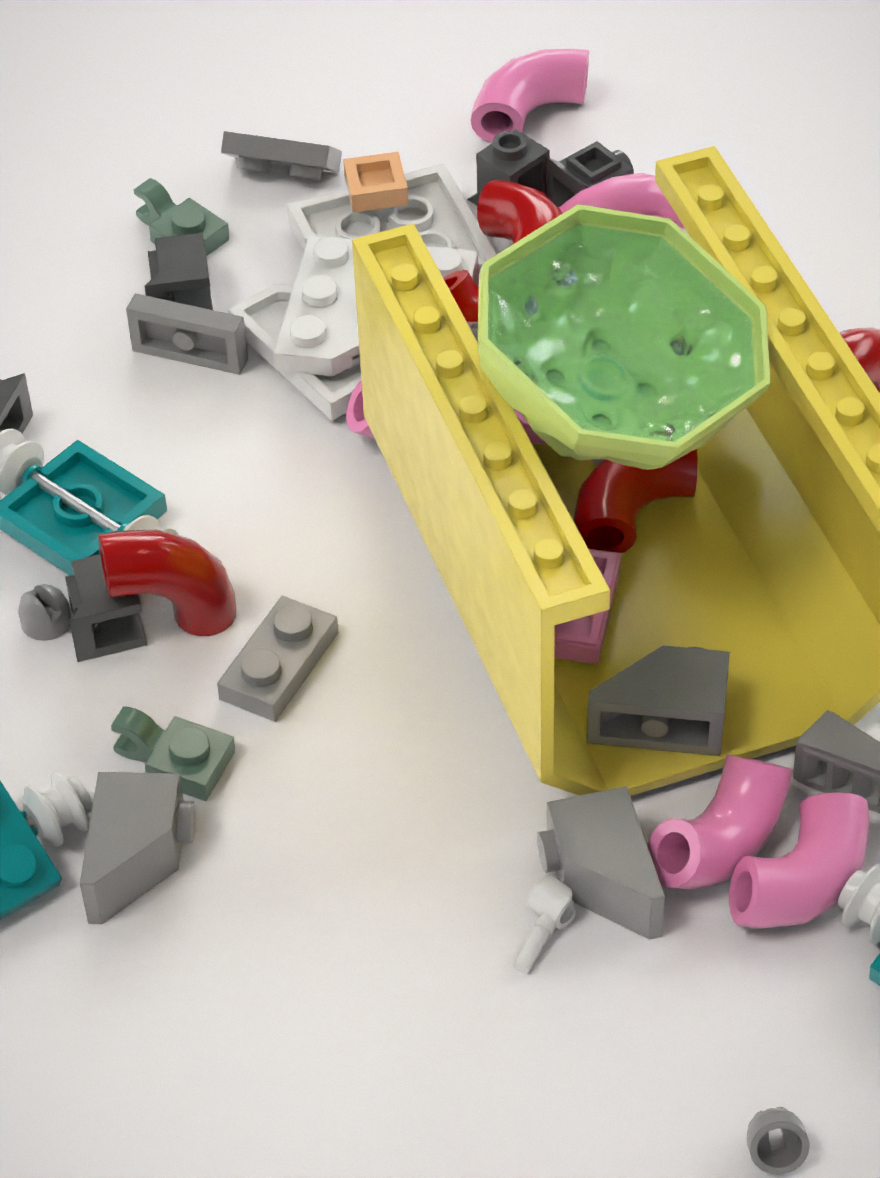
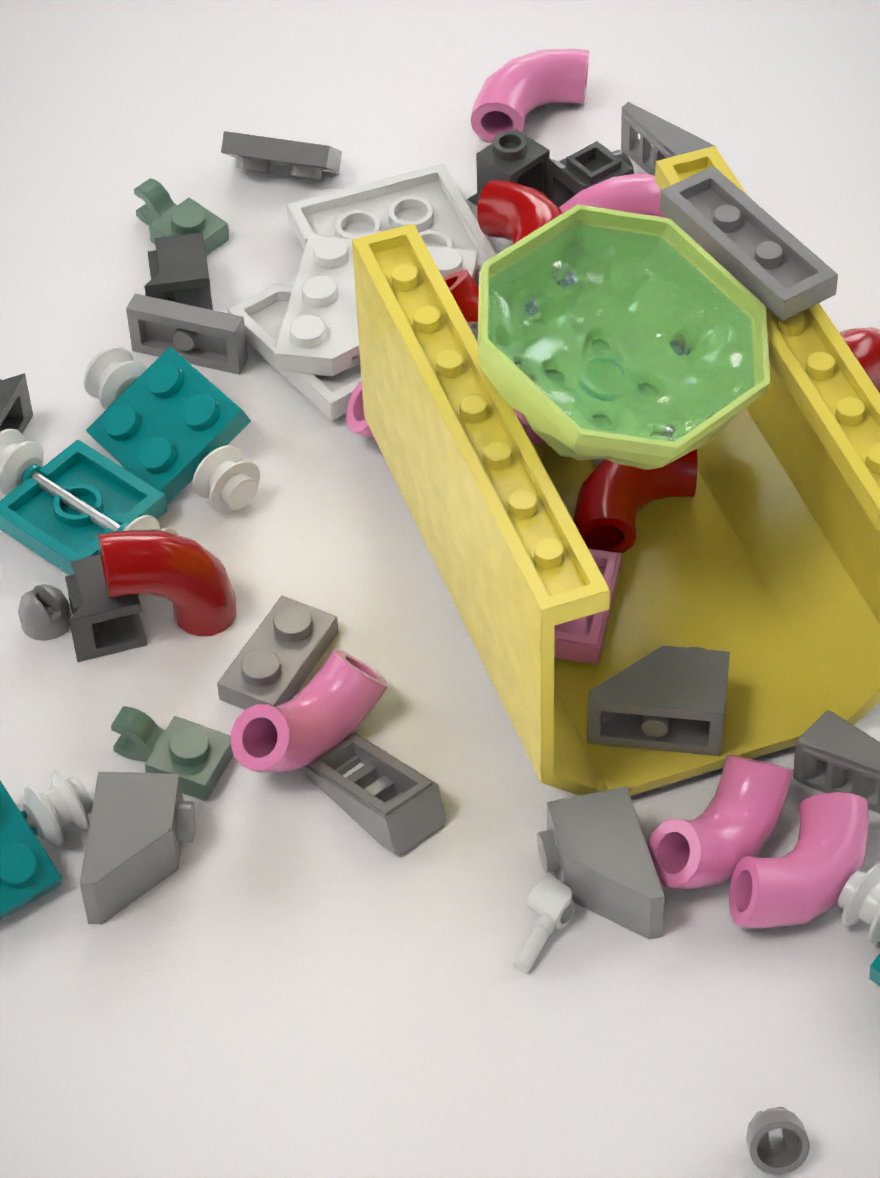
(171, 427): none -> teal plate
(310, 723): none -> bright pink cylinder
(375, 182): light nougat plate -> none
(382, 796): none -> light grey slope
(664, 136): none -> light grey slope
(749, 243): none -> light grey plate

